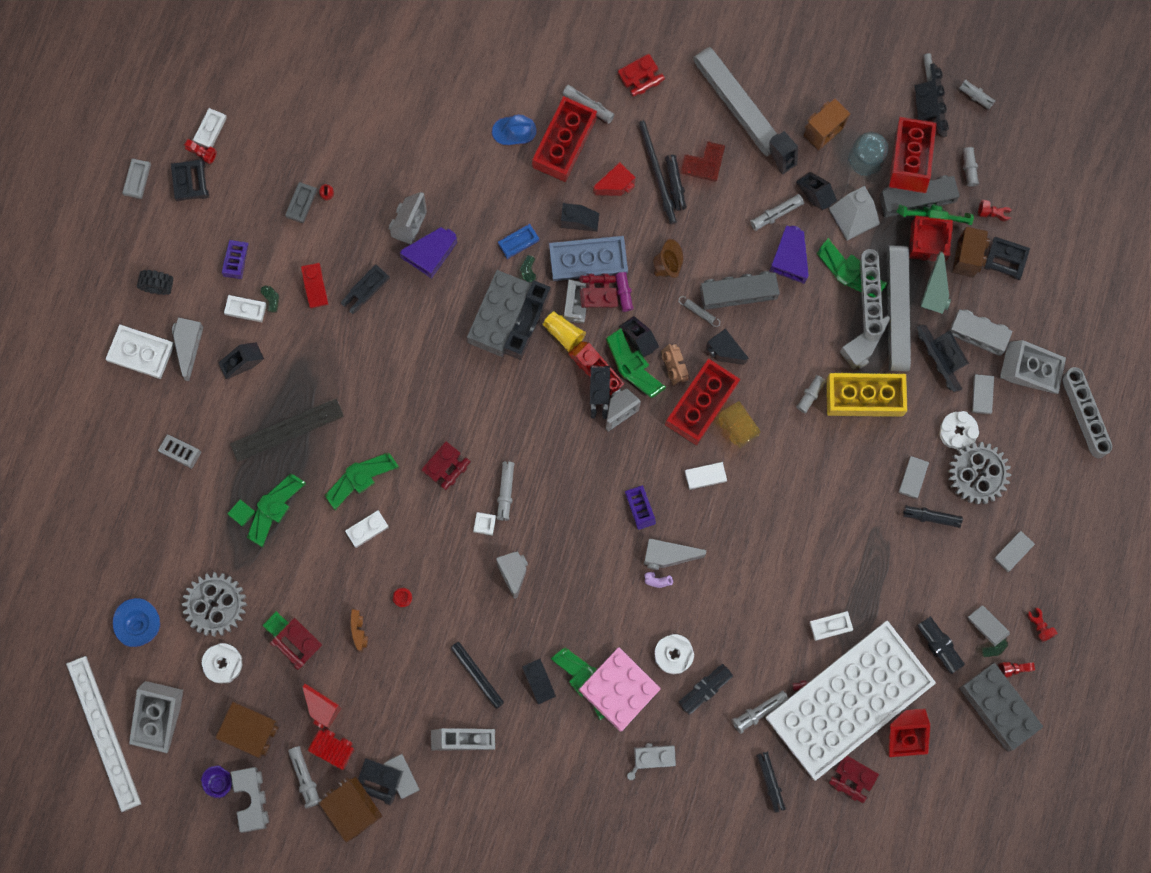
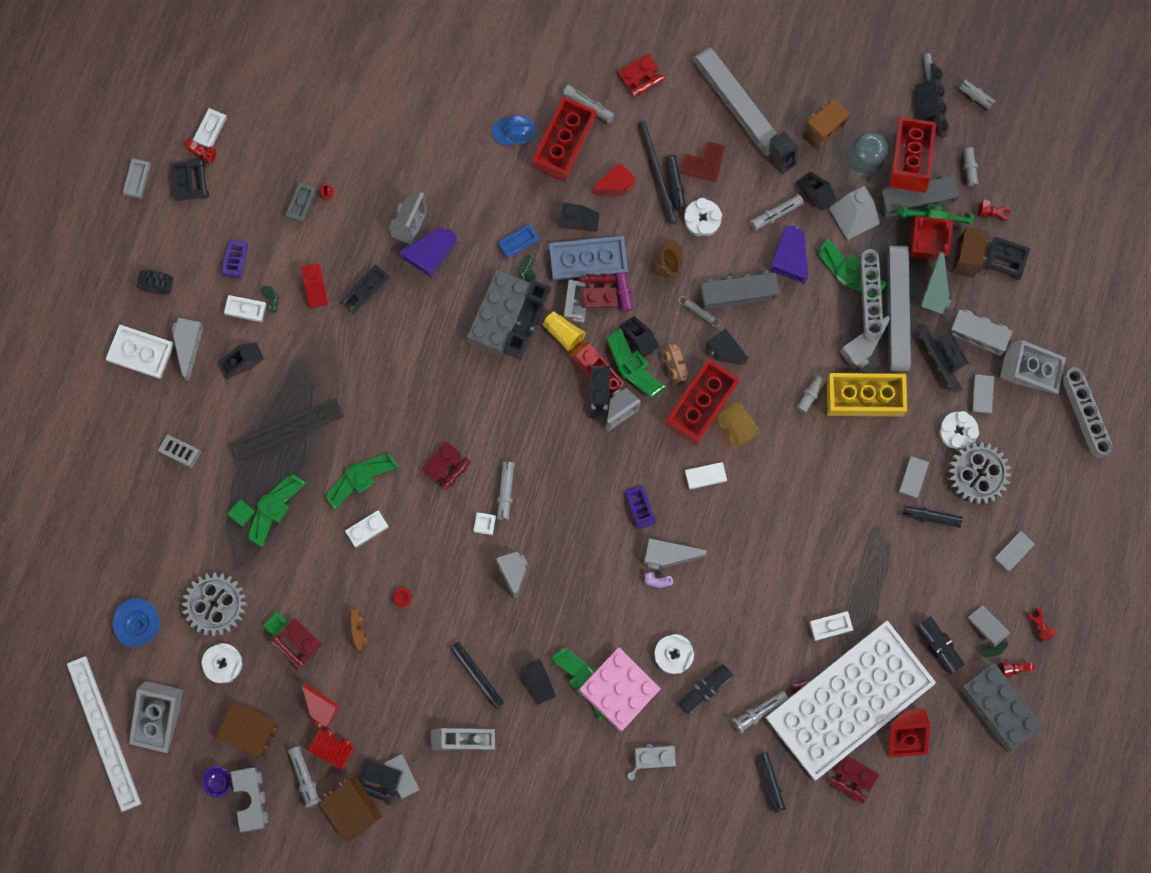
(702, 227): none -> white plate

